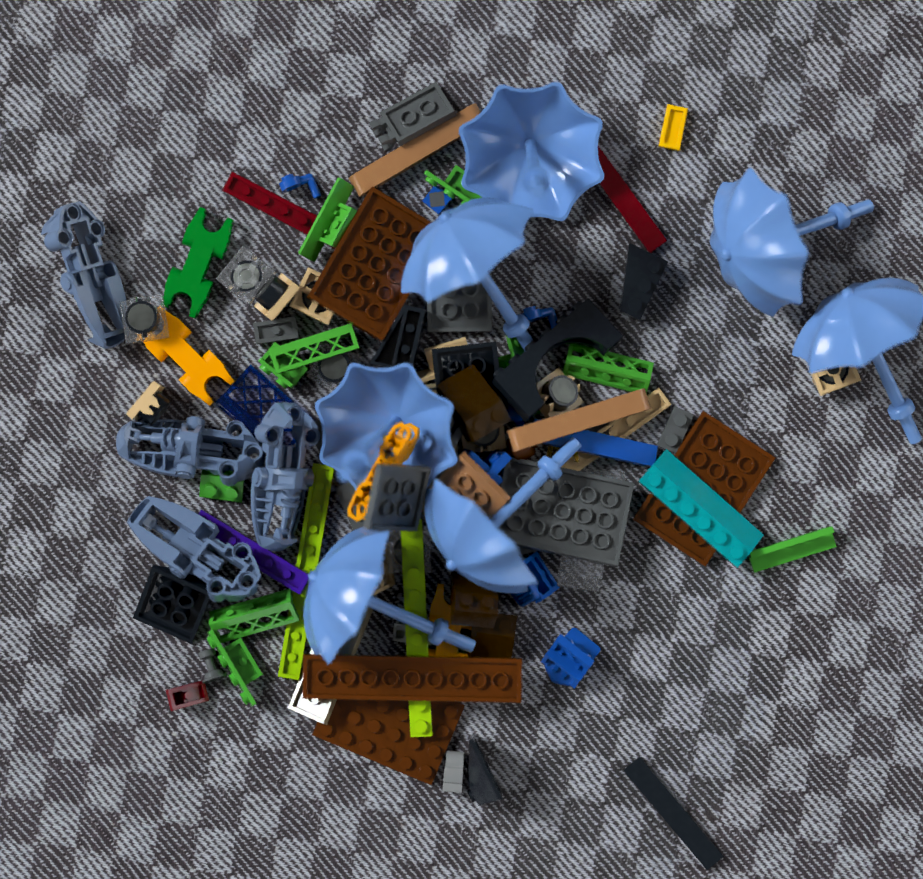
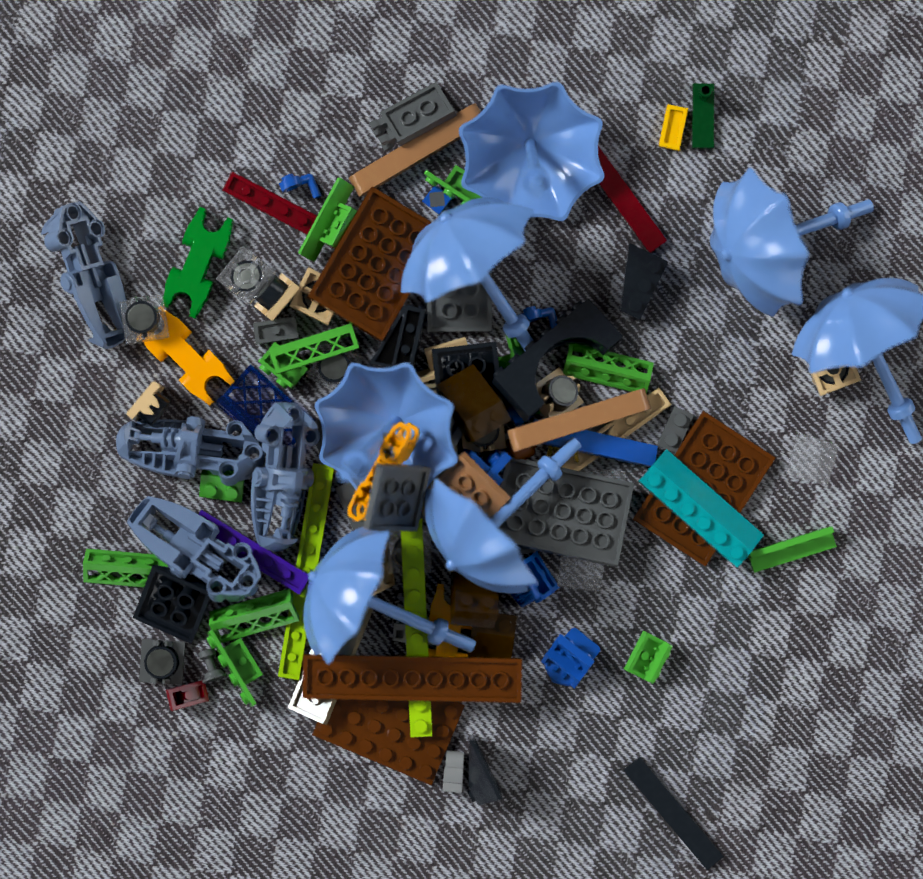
(122, 562): none -> bright green fence
(162, 661): none -> piece
(648, 657): none -> bright green bracket
(702, 116): none -> dark green piece
(812, 459): none -> clear tile

